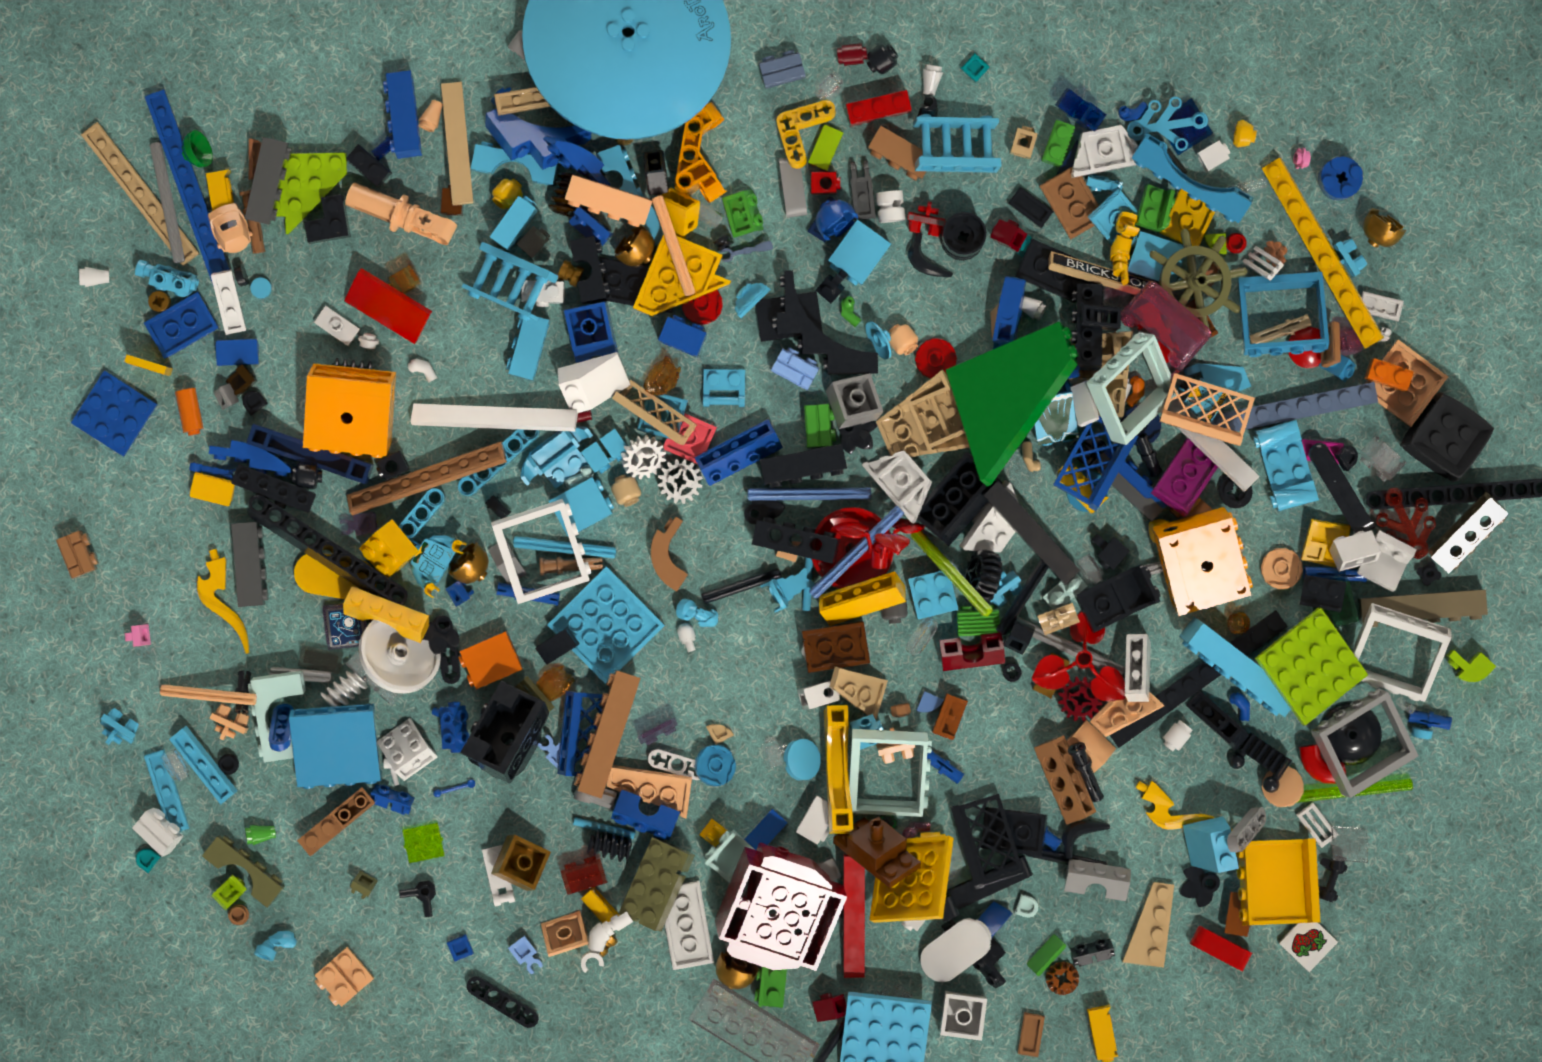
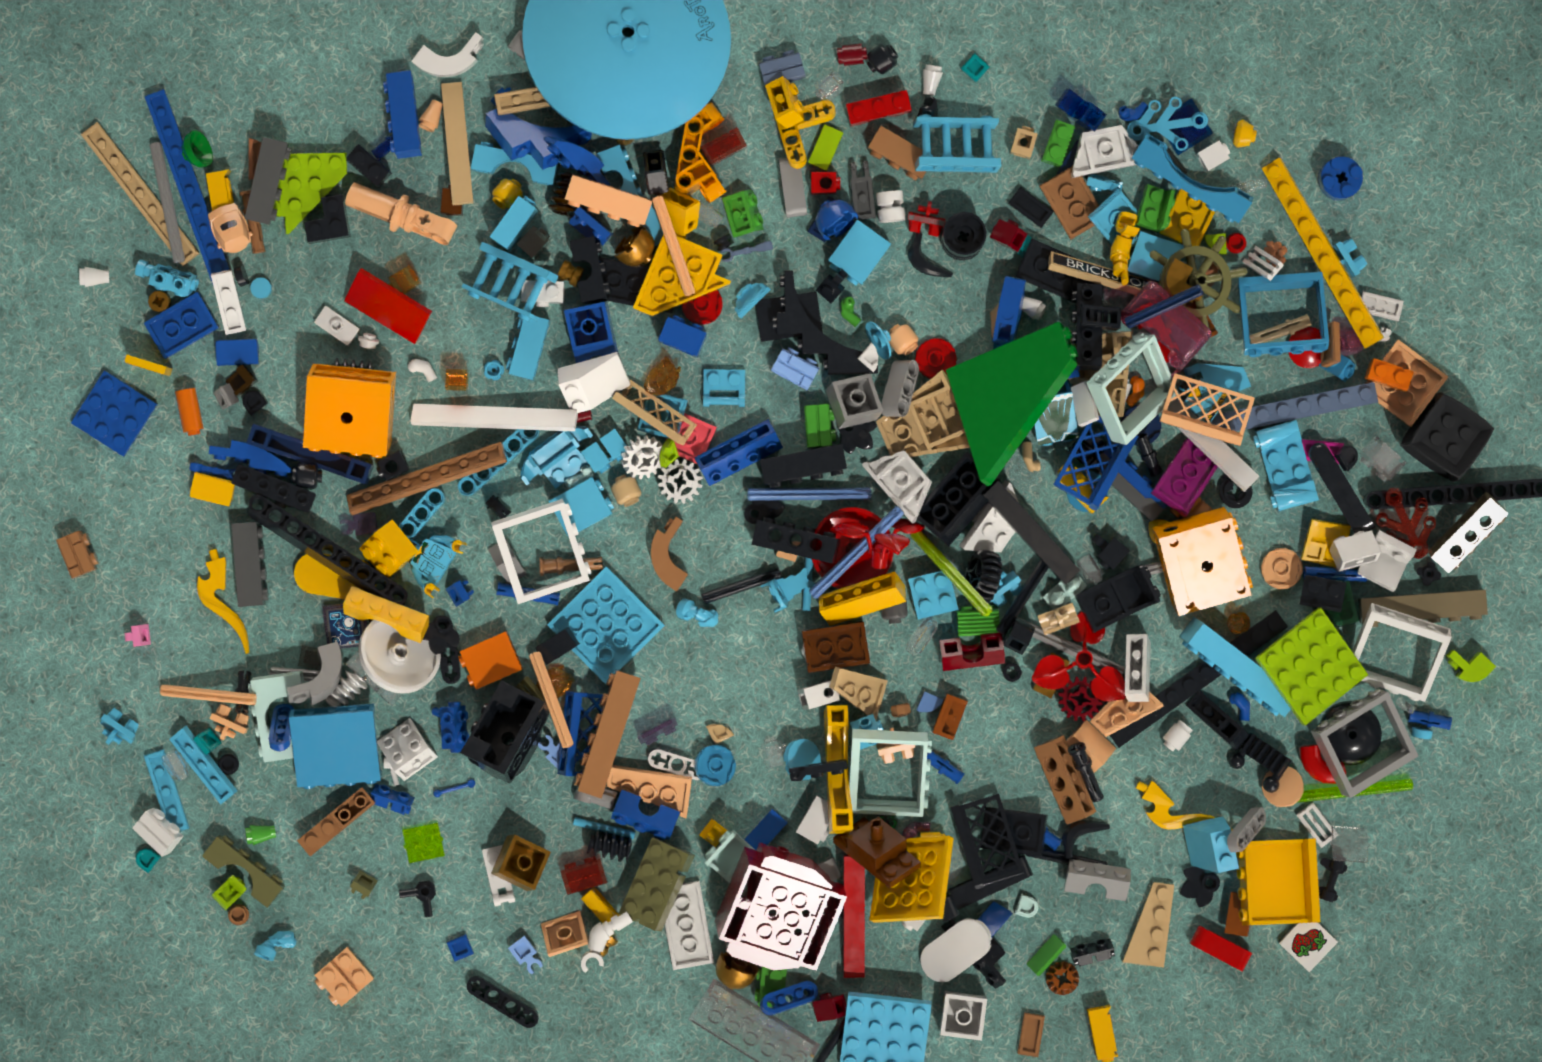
(207, 741): none -> teal tile
(326, 680): none -> light grey arch
(452, 65): none -> white arch
(456, 380): none -> clear orange brick
(470, 565): pearl gold cylinder -> none
(493, 375): none -> medium azure plate
(551, 700): none -> light nougat axle
(562, 547): medium azure axle -> none
(668, 453): none -> lime tile
(687, 636): white cylinder -> none
(723, 147): none -> clear red brick
(785, 102): none -> yellow brick
(795, 995): none -> blue plate
(817, 769): none -> black hinge
(869, 357): none -> white tile
(900, 388): none -> light grey beam
(1163, 306): none -> dark blue axle
(1176, 277): none -> pearl gold brick
(1301, 158): bright pink plate -> none
(1382, 229): pearl gold cylinder -> none

